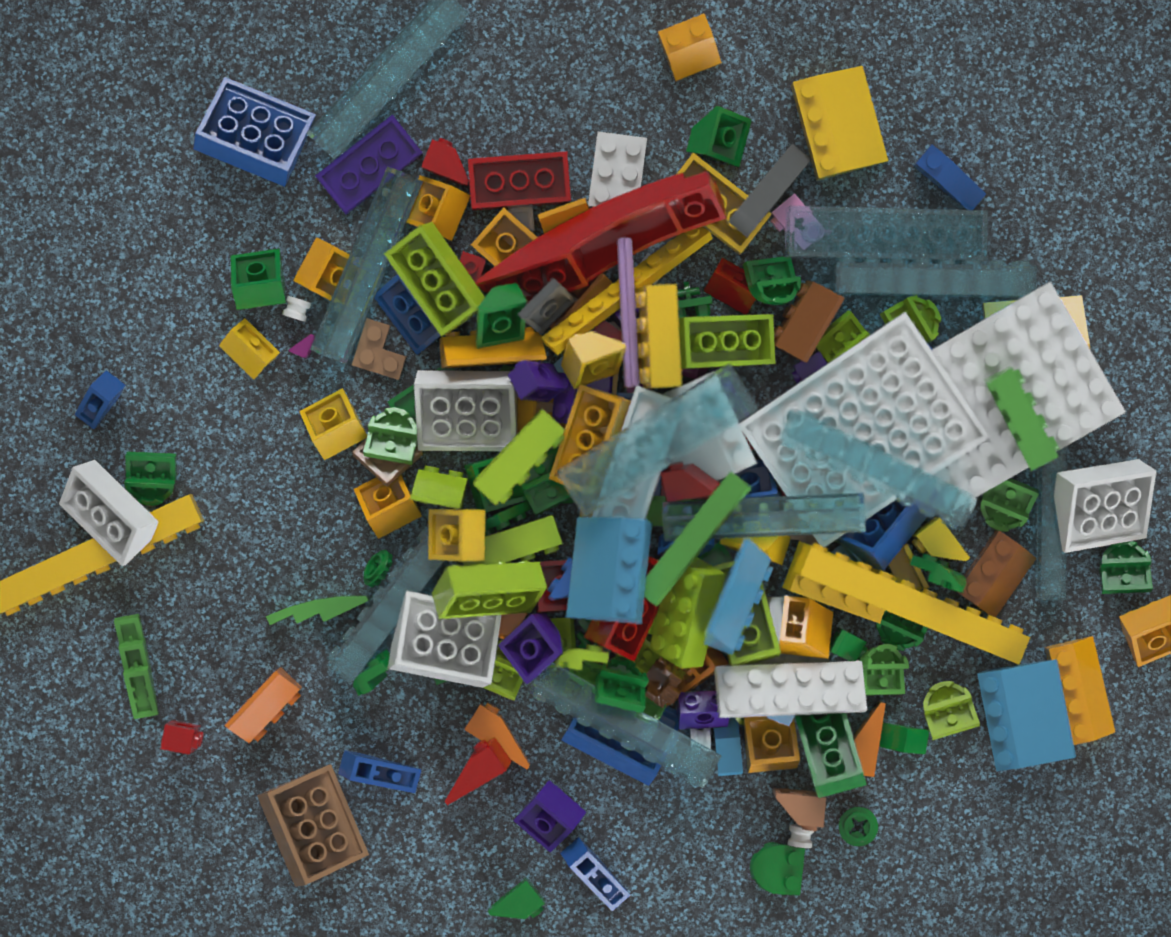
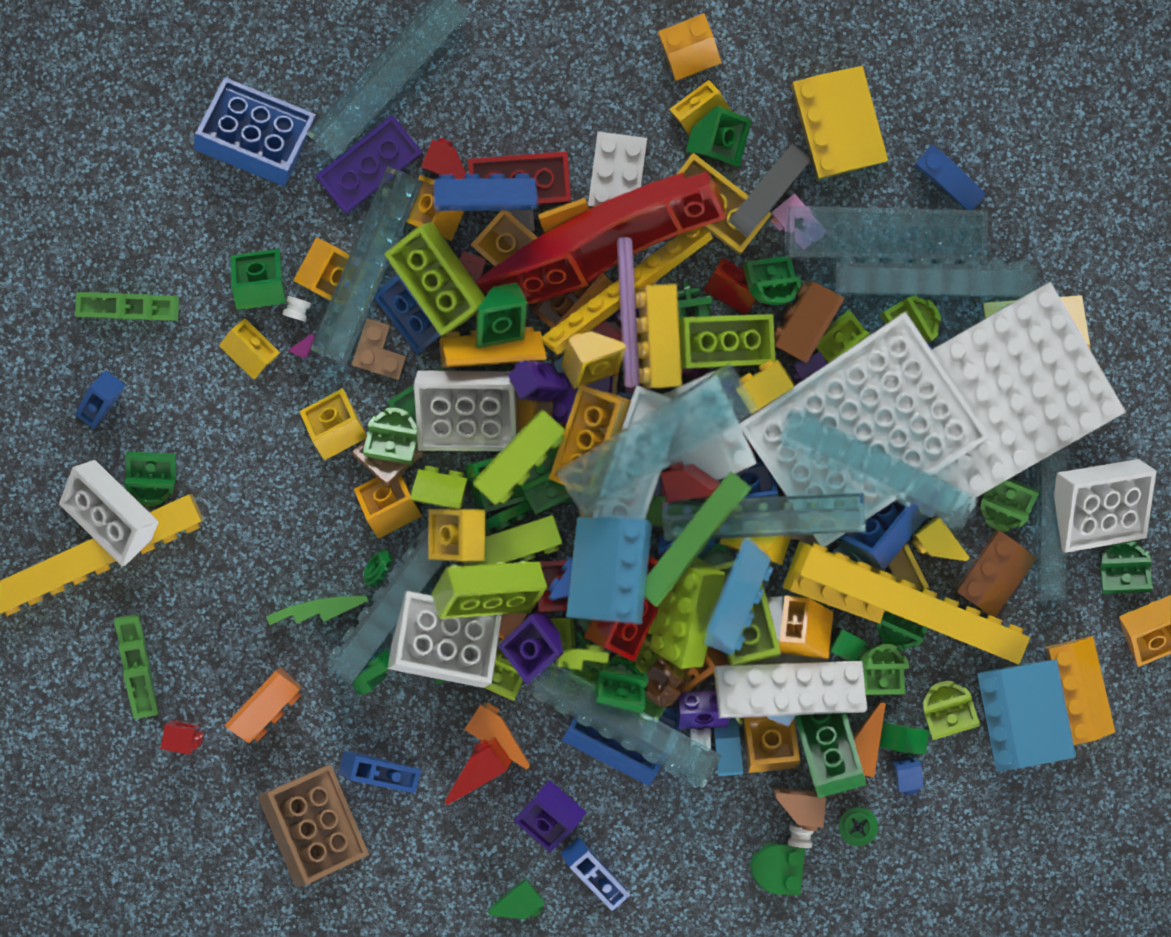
(127, 306): none -> bright green slope
(485, 194): none -> blue slope
(547, 306): dark grey tile -> none
(697, 105): none -> yellow panel
(767, 383): none -> yellow slope
(908, 775): none -> blue slope
(940, 573): green slope -> none
(1021, 418): bright green wedge -> none

